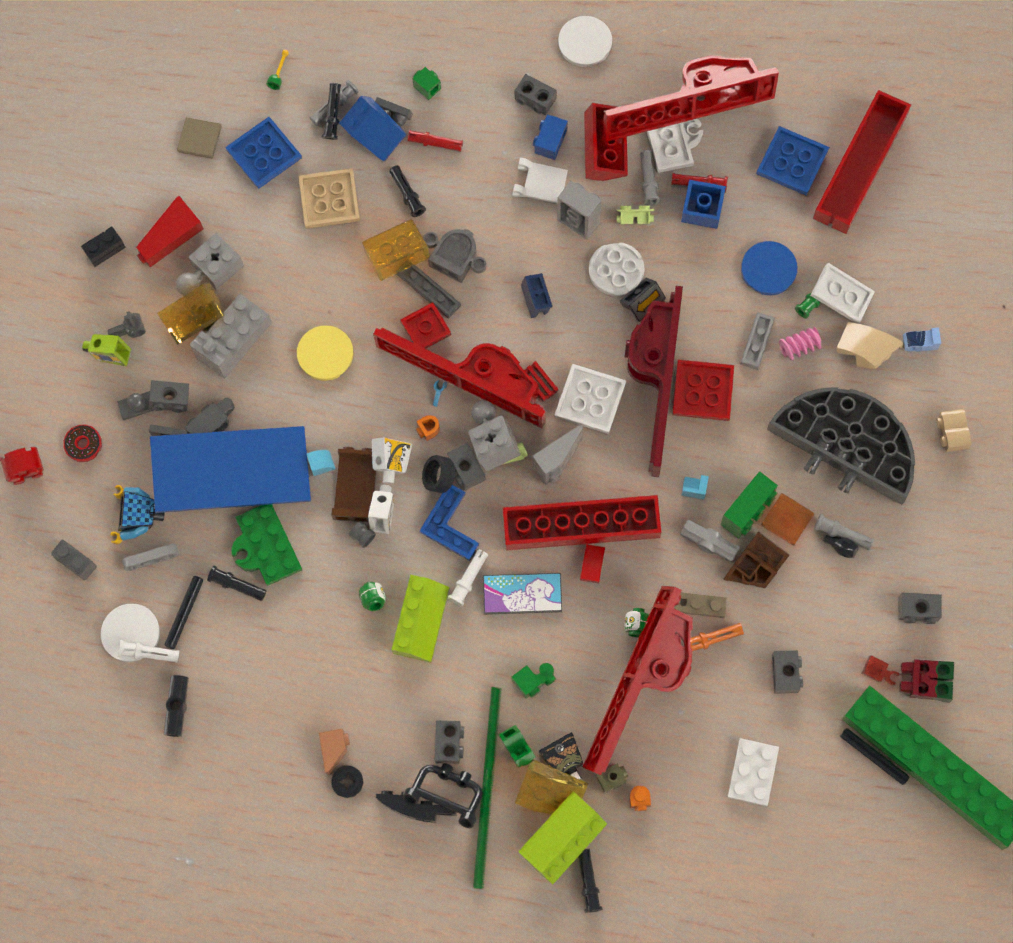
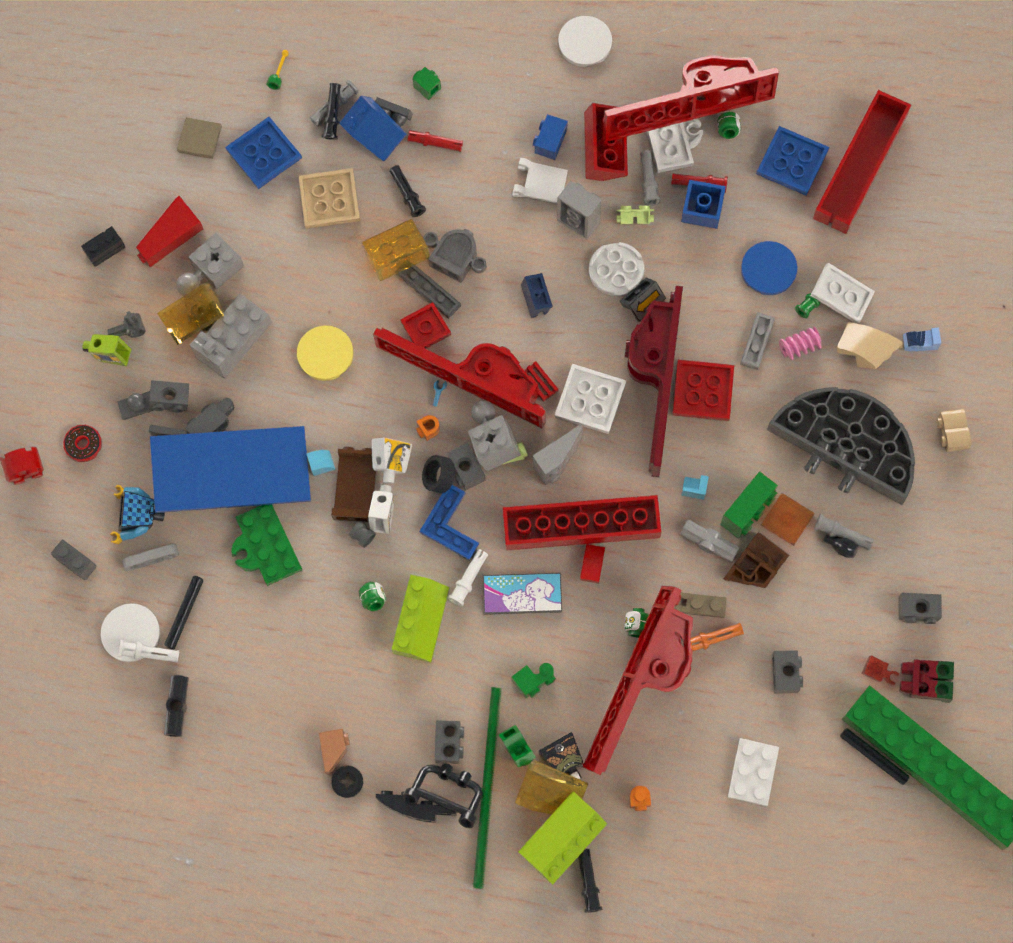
(228, 580): black pin -> none
(537, 91): dark grey brick -> none
(608, 784): olive brick -> none
(729, 125): none -> green head

